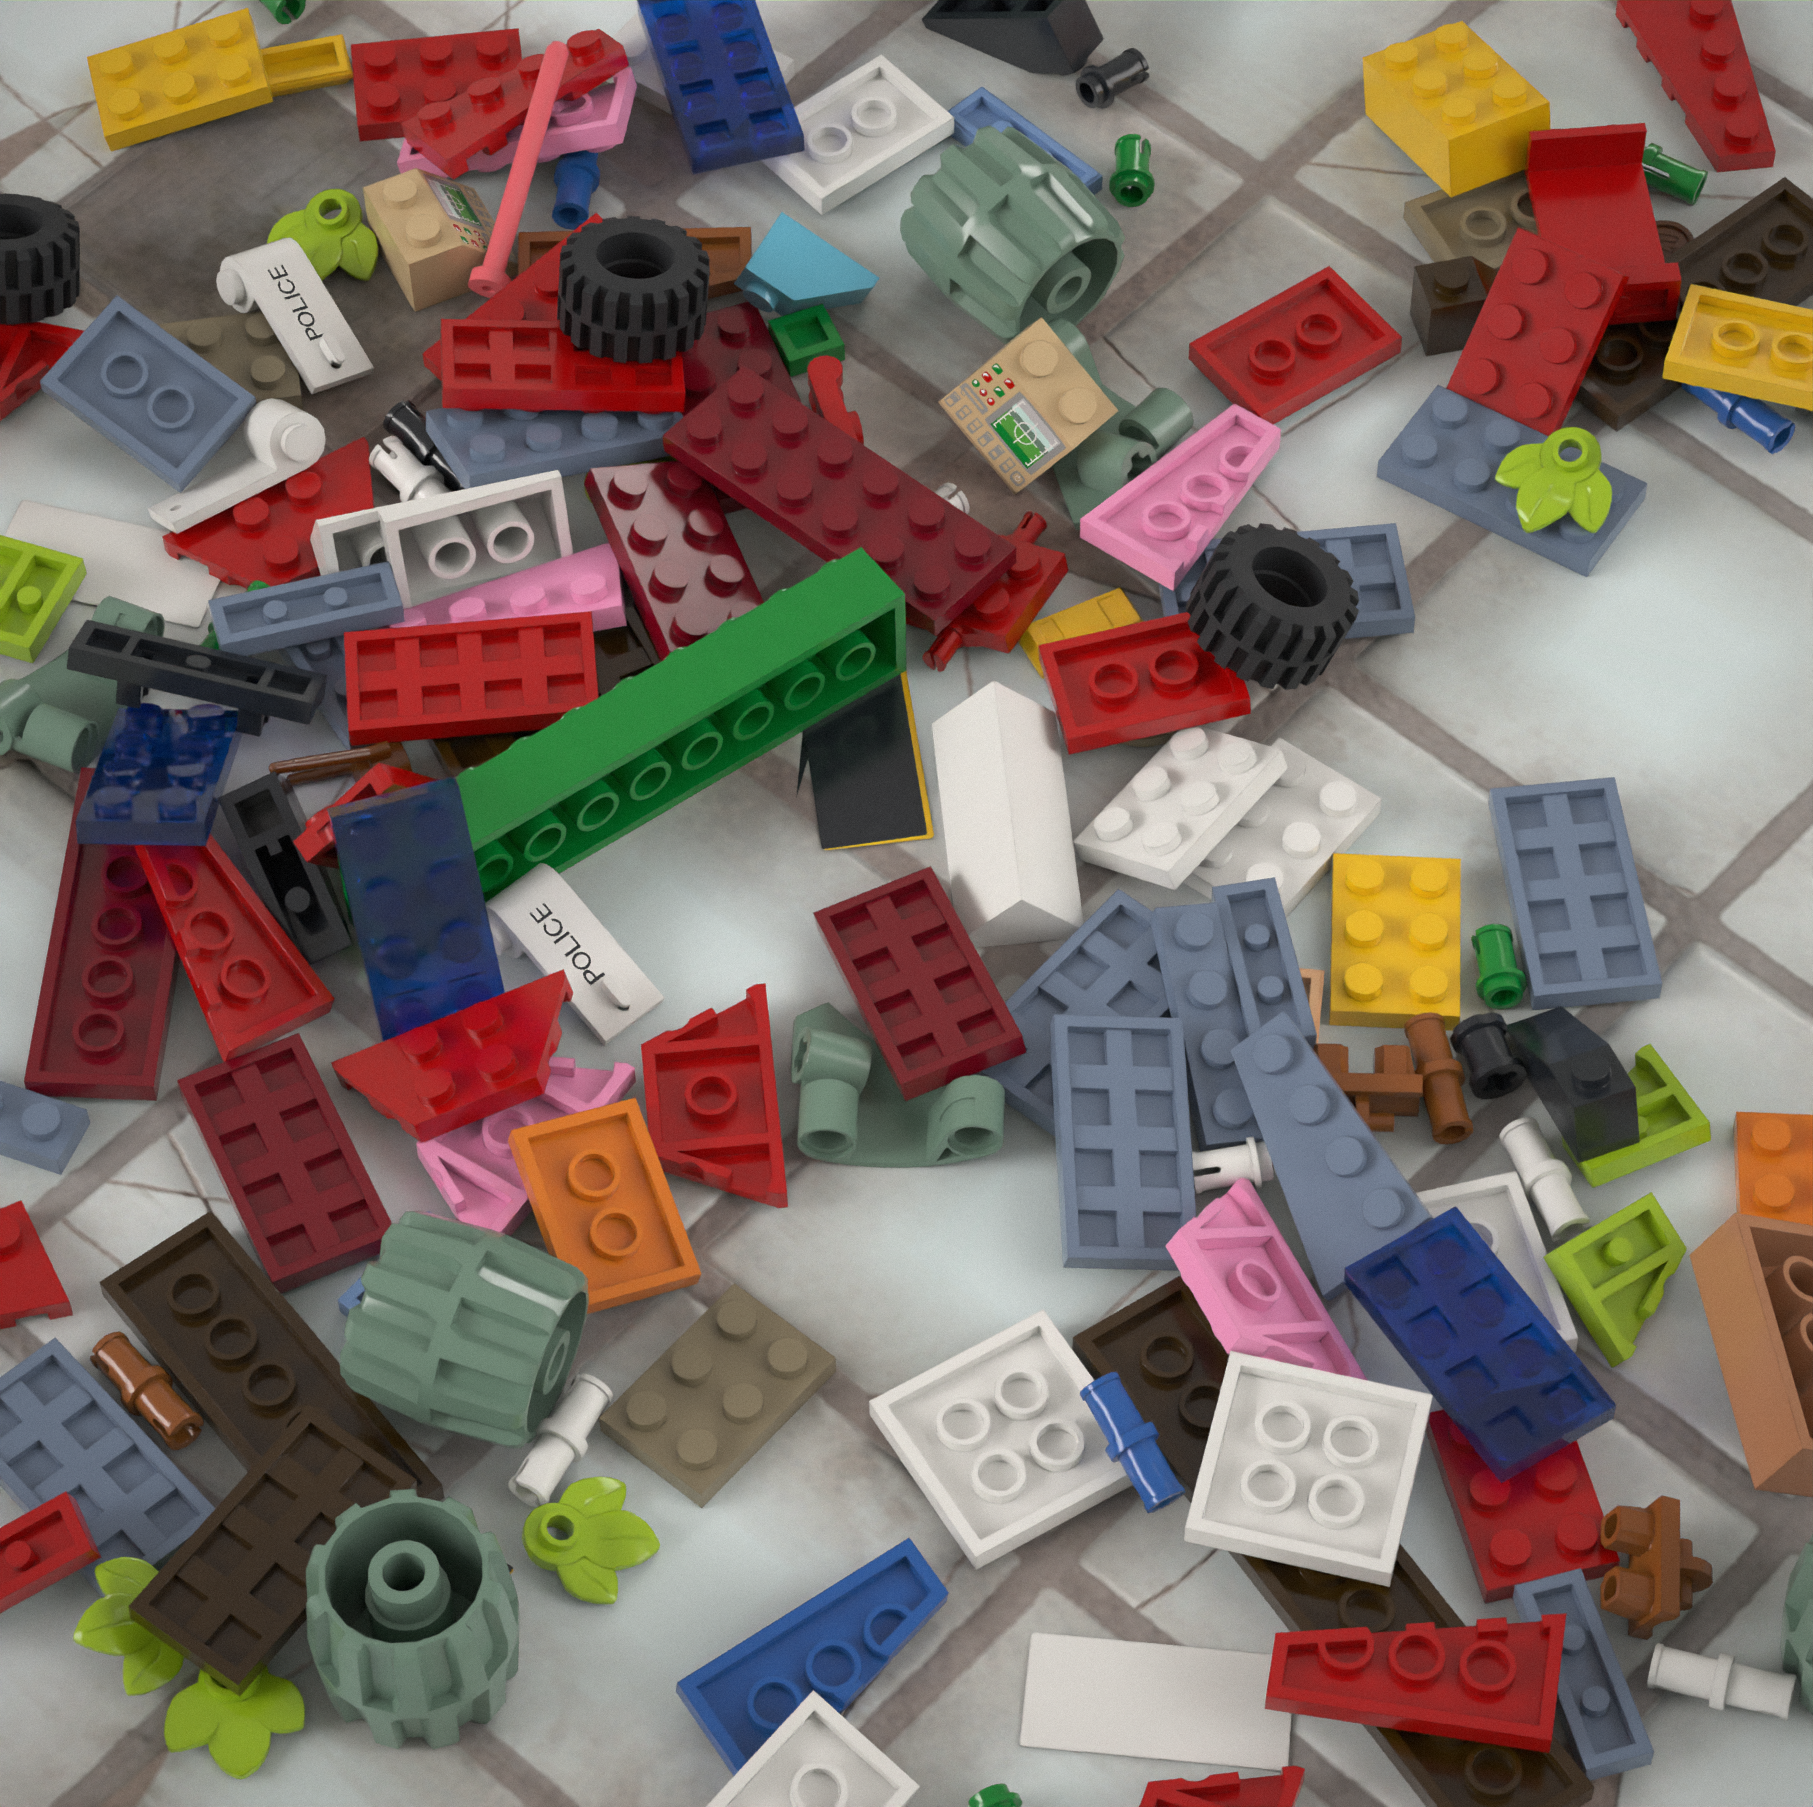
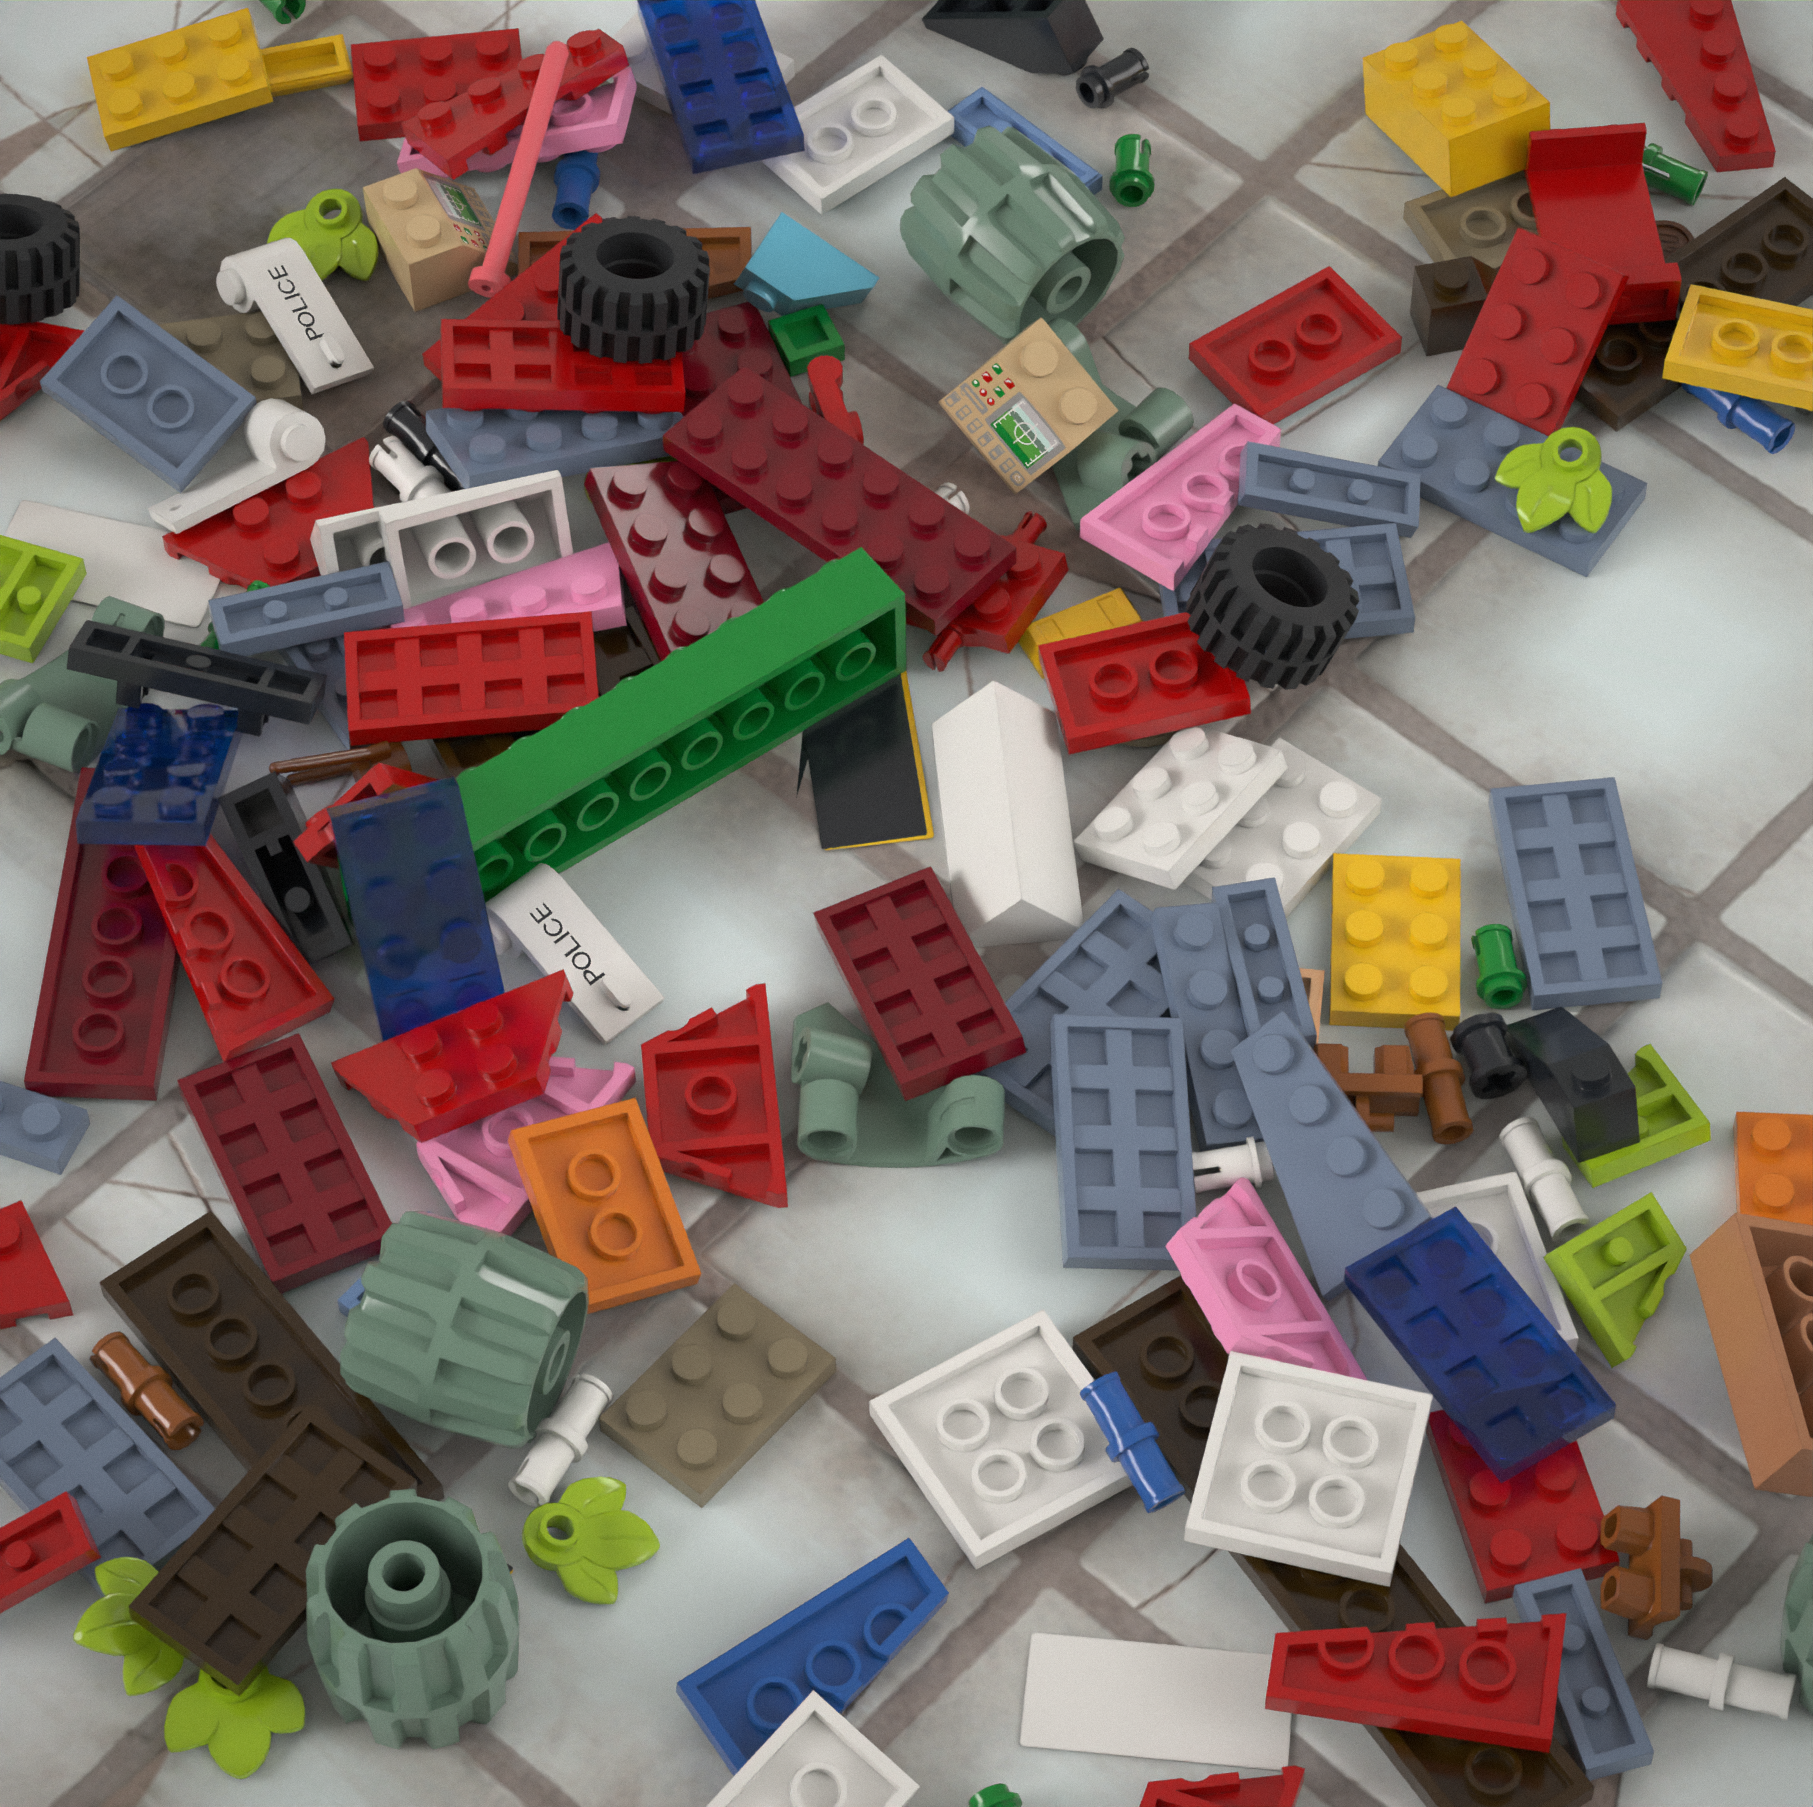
(1327, 488): none -> sand blue plate

